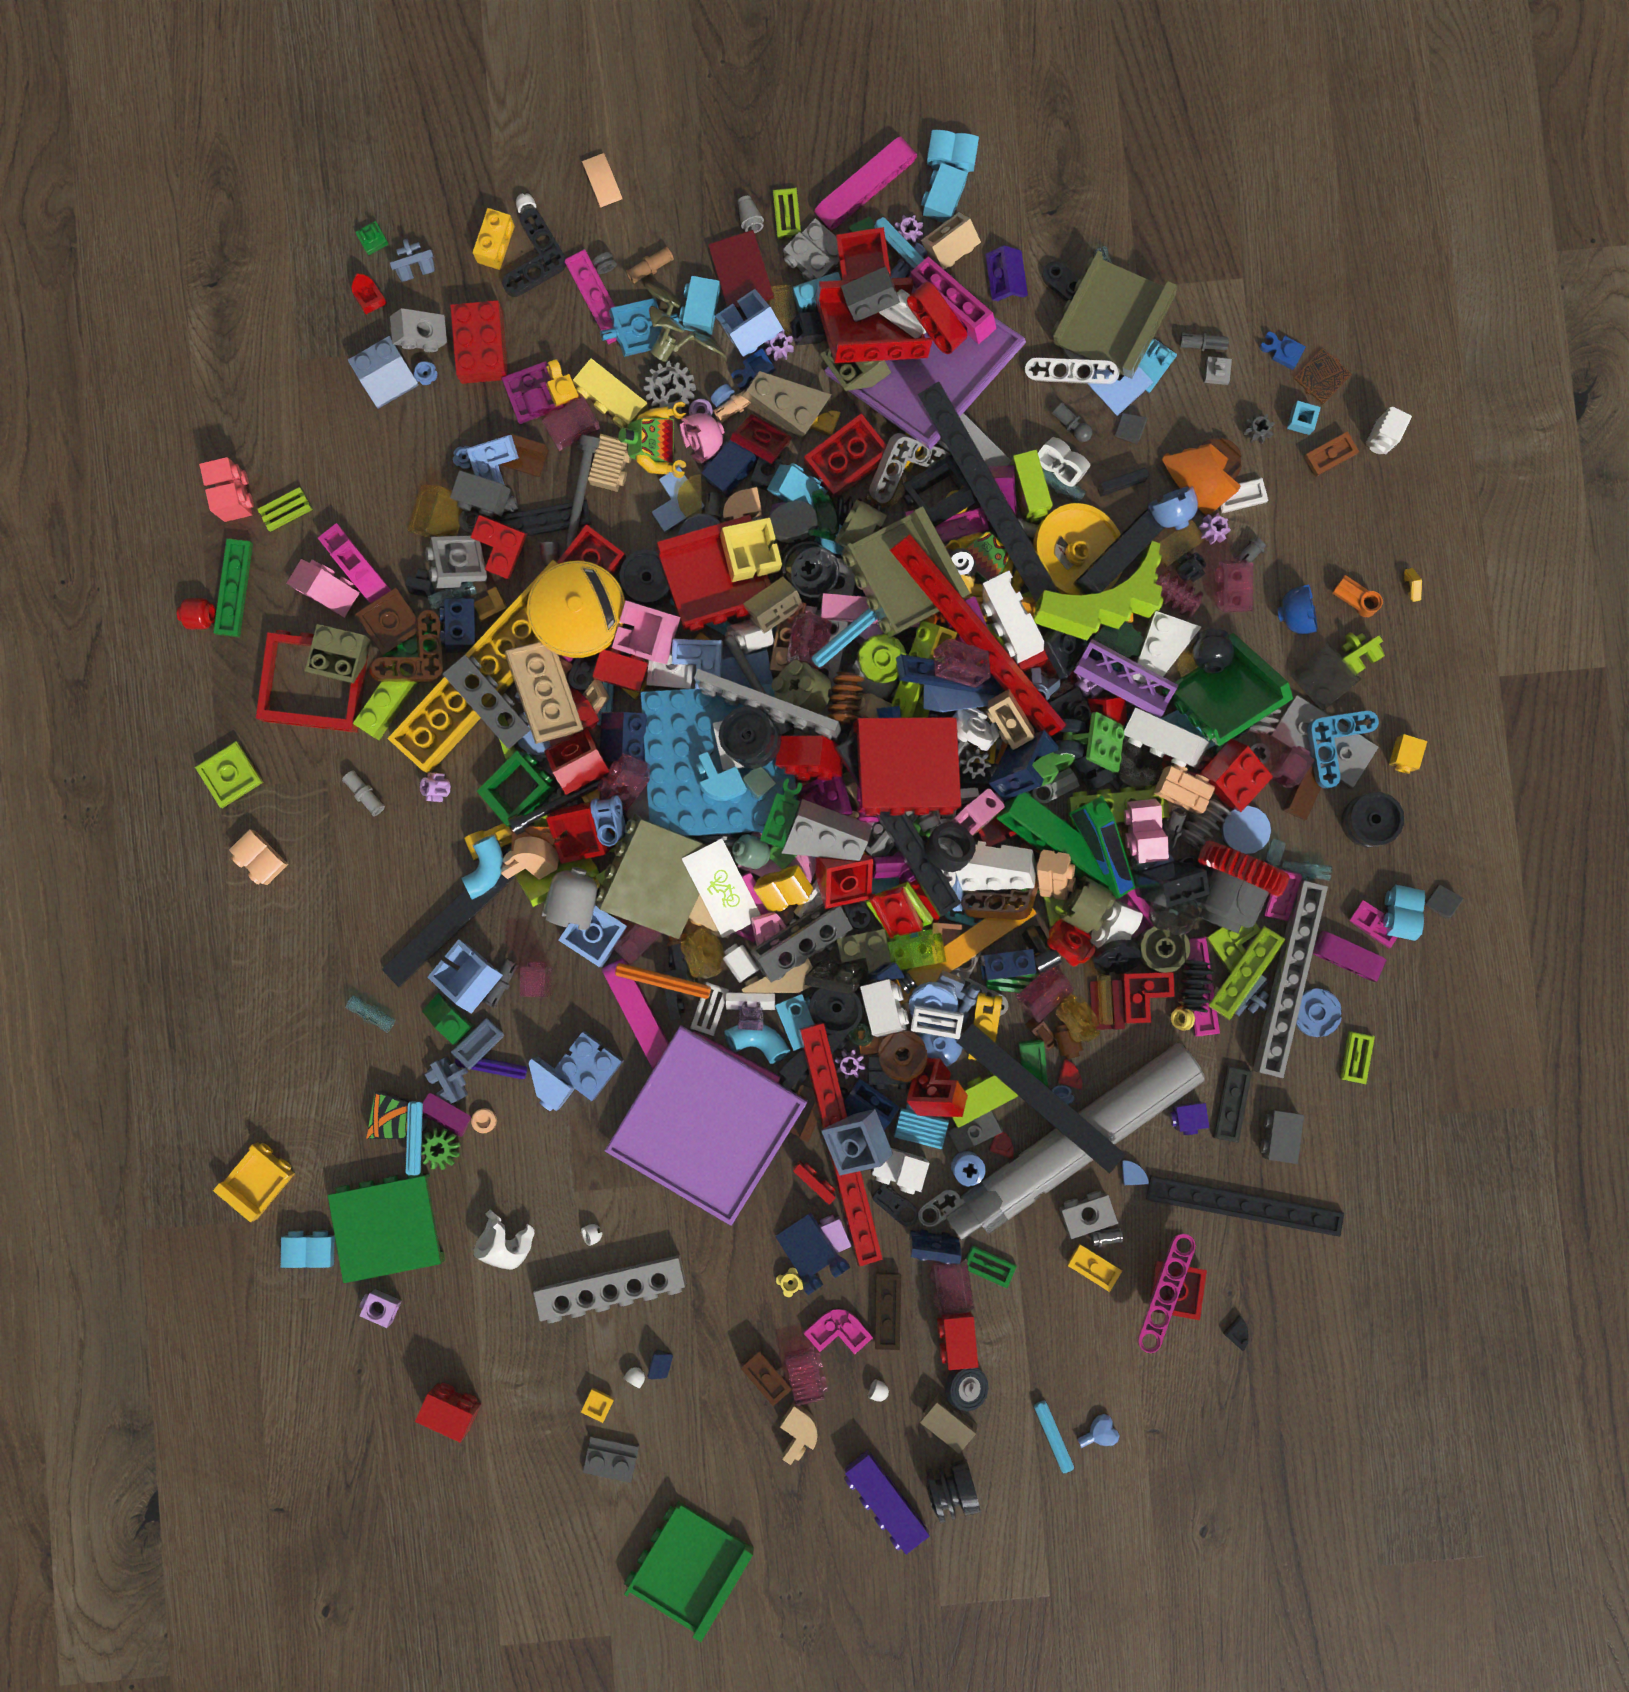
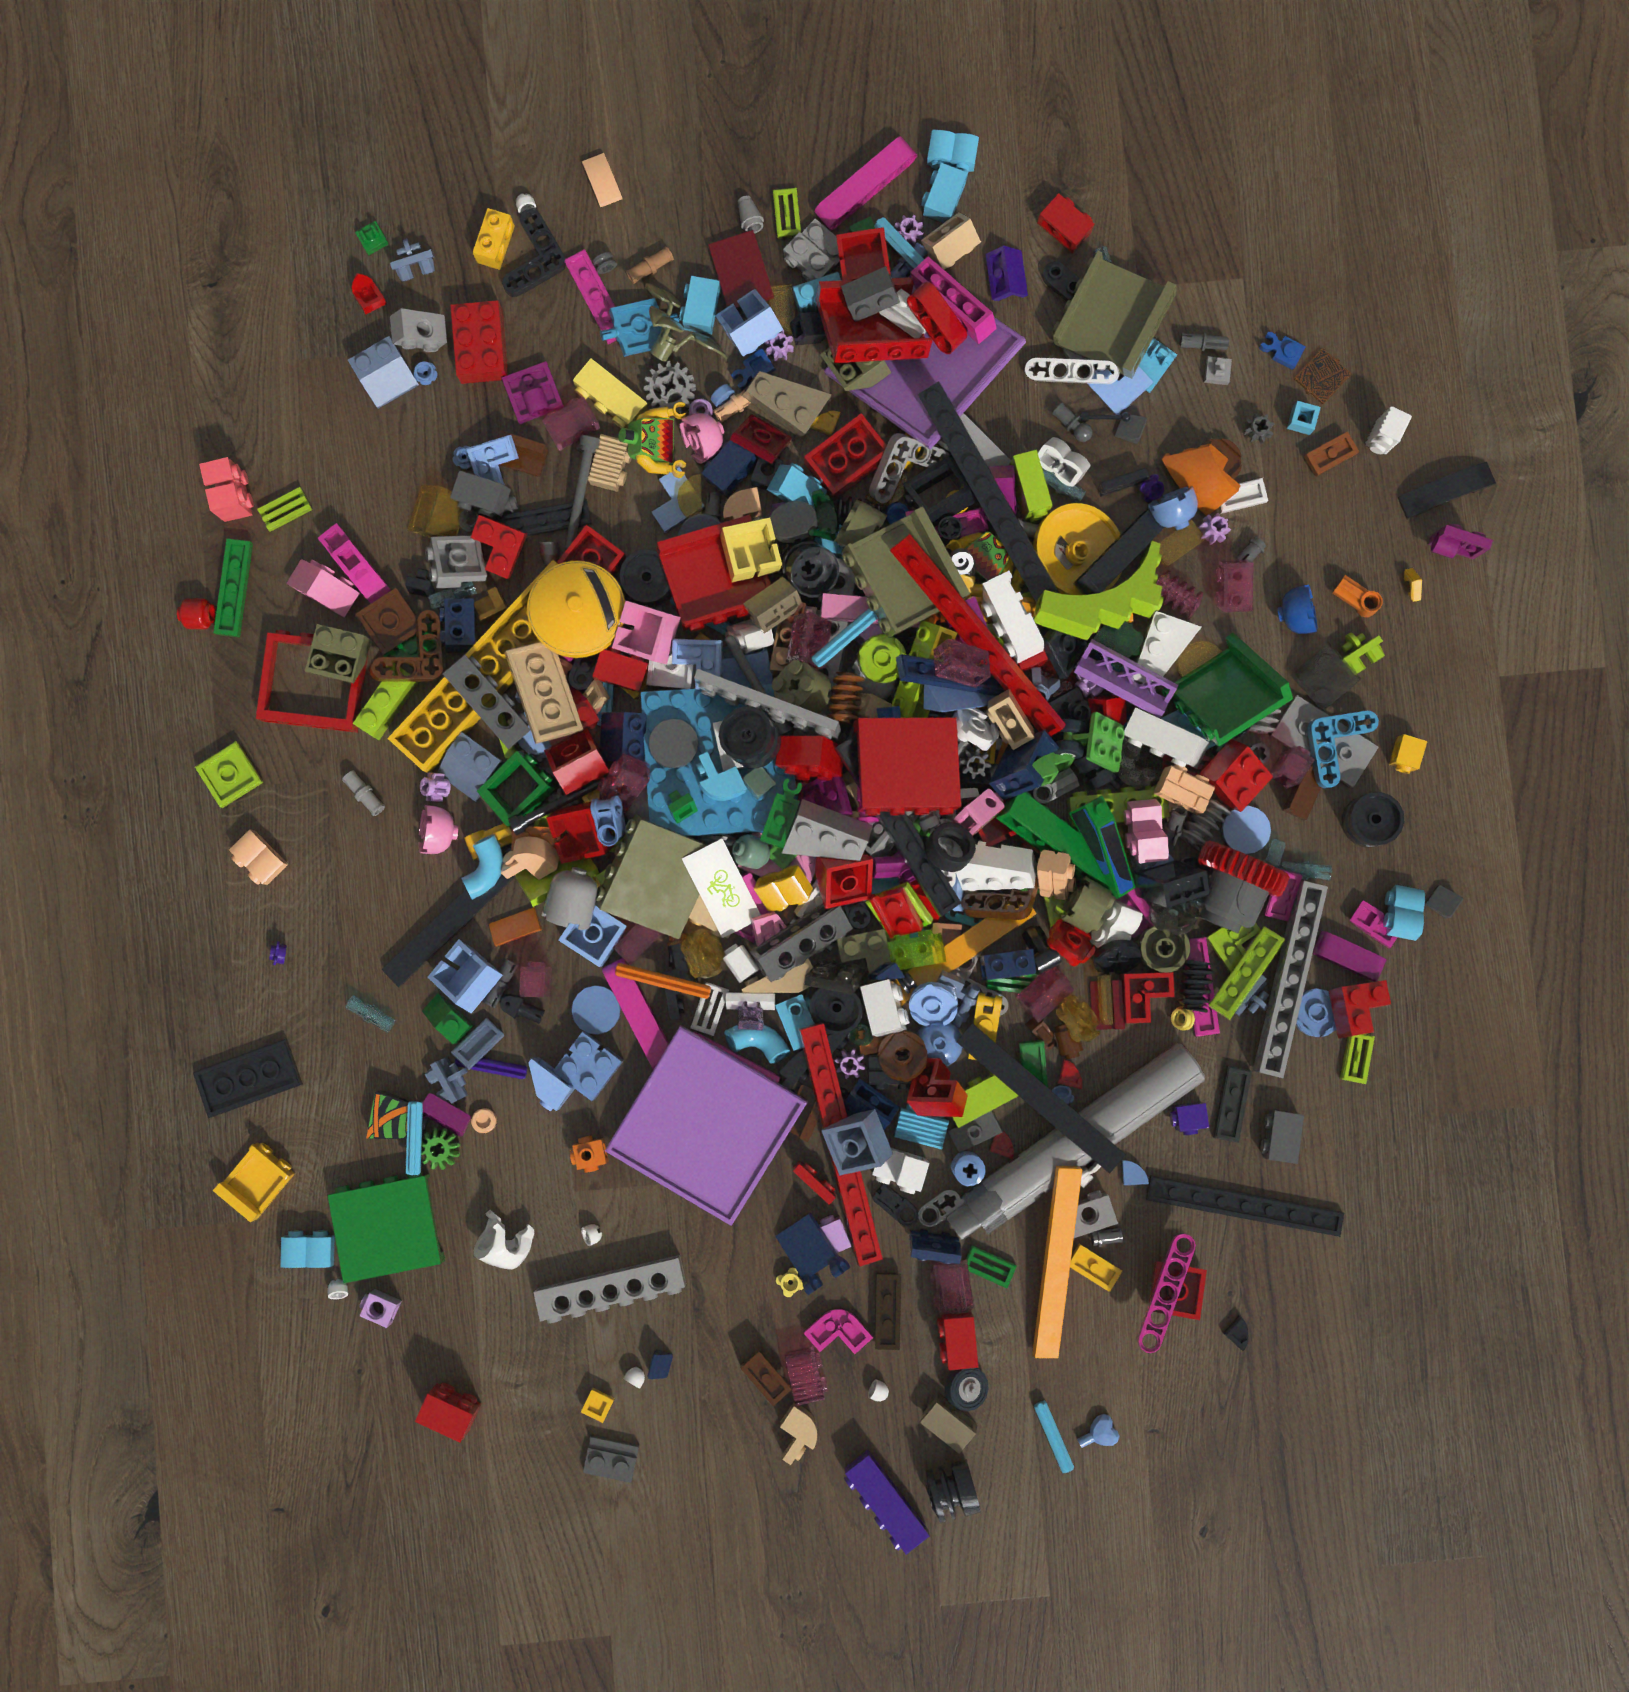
(247, 1078): none -> black tile
(278, 953): none -> dark purple plate
(337, 1289): none -> white hinge
(436, 830): none -> bright pink cylinder
(468, 765): none -> sand blue slope
(515, 927): none -> orange slope
(518, 1007): none -> black piece
(560, 387): yellow plate -> none
(596, 1010): none -> medium blue tile
(597, 1150): none -> orange brick
(673, 743): none -> dark grey tile
(681, 806): none -> green tile
(689, 1569): green panel -> none
(895, 512): none -> blue tile
(937, 1012): white tile -> none
(949, 526): none -> black wheel
(1057, 1261): none -> light orange tile
(1066, 222): none -> red brick
(1086, 1174): none -> white plate
(1124, 417): none -> black hinge
(1152, 488): none -> dark purple plate
(1191, 566): black gear -> none
(1213, 650): black piece -> none
(1352, 1007): none -> red brick
(1446, 489): none -> black slope
(1454, 540): none -> magenta plate

